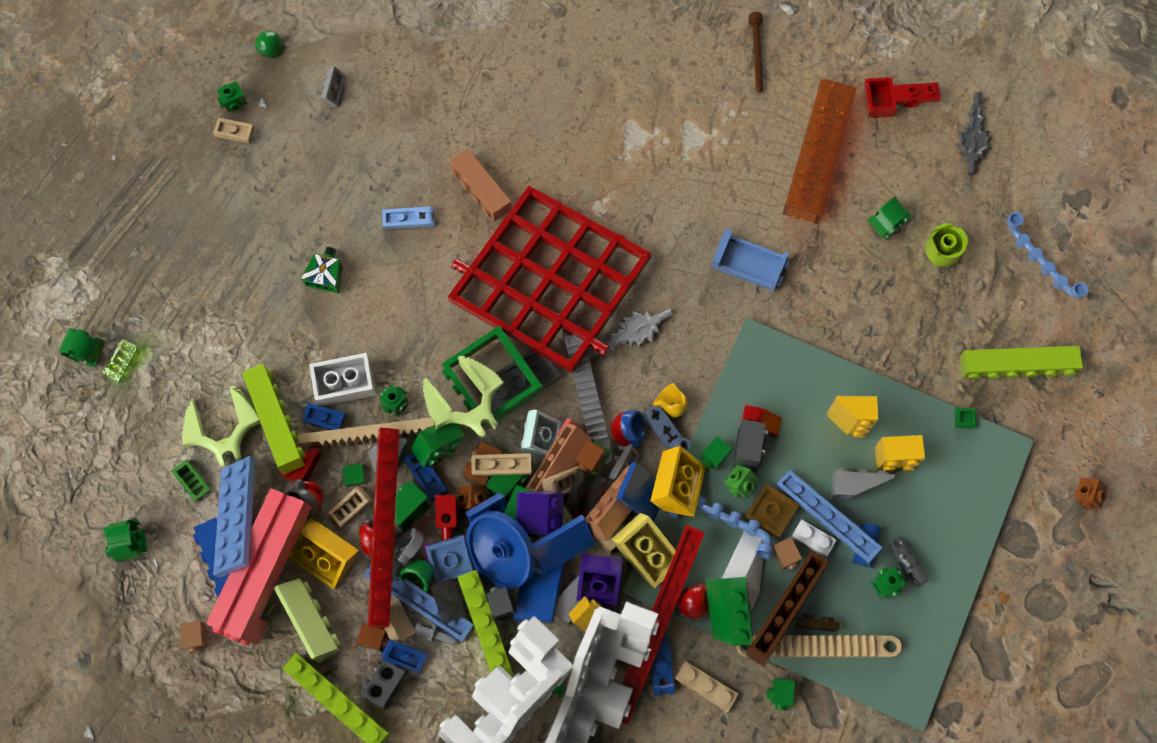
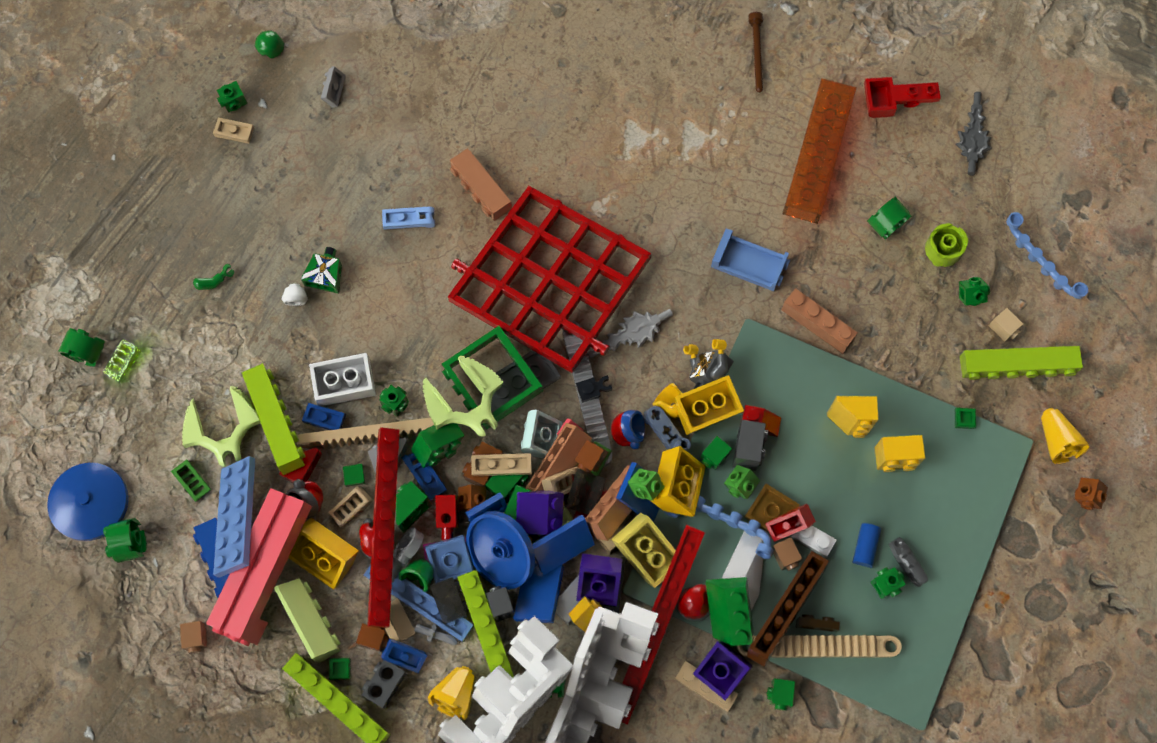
(87, 501): none -> blue dish
(212, 283): none -> green arm
(294, 295): none -> white cone
(339, 668): none -> green tile
(454, 693): none -> yellow cone
(591, 389): none -> black plate
(628, 455): light grey plate -> none
(646, 484): none -> bright green brick
(662, 669): blue plate -> none
(708, 365): none -> torso
(708, 404): none -> yellow slope
(722, 669): none -> dark purple slope
(790, 522): none -> red slope
(819, 321): none -> nougat brick
(829, 516): medium blue plate -> none
(853, 484): light grey slope -> none
(973, 291): none -> green brick
(1006, 325): none -> tan brick
(1062, 437): none -> yellow cone

